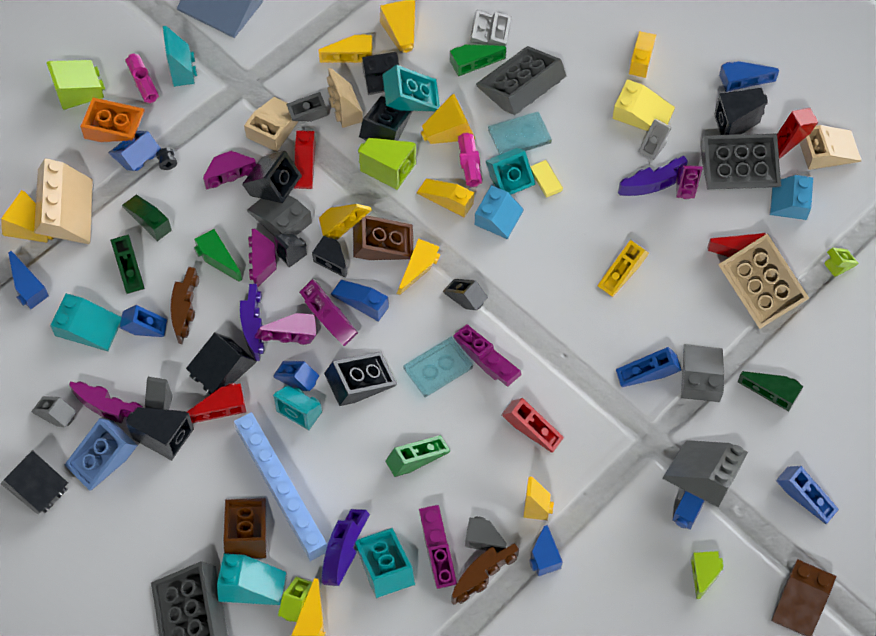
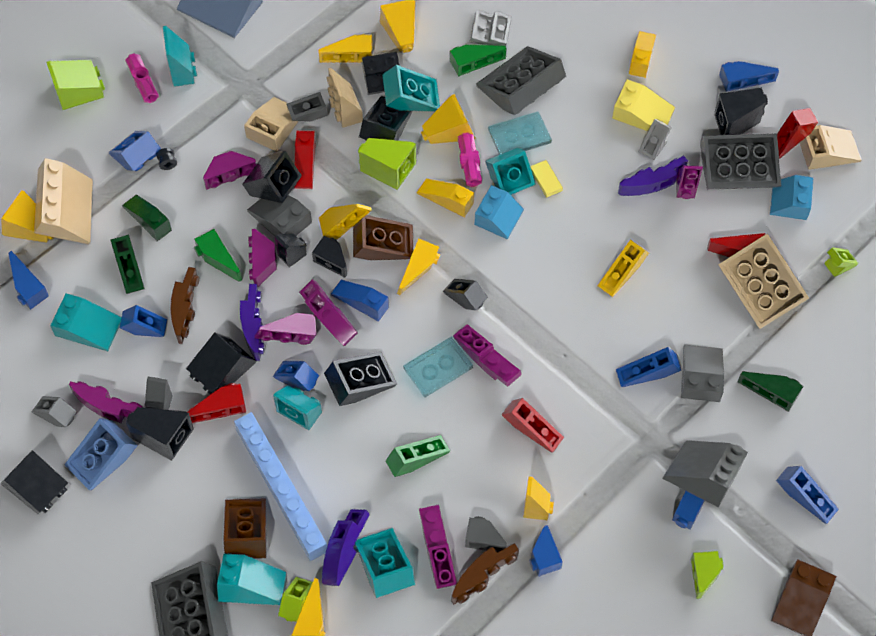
(110, 121): orange slope -> none

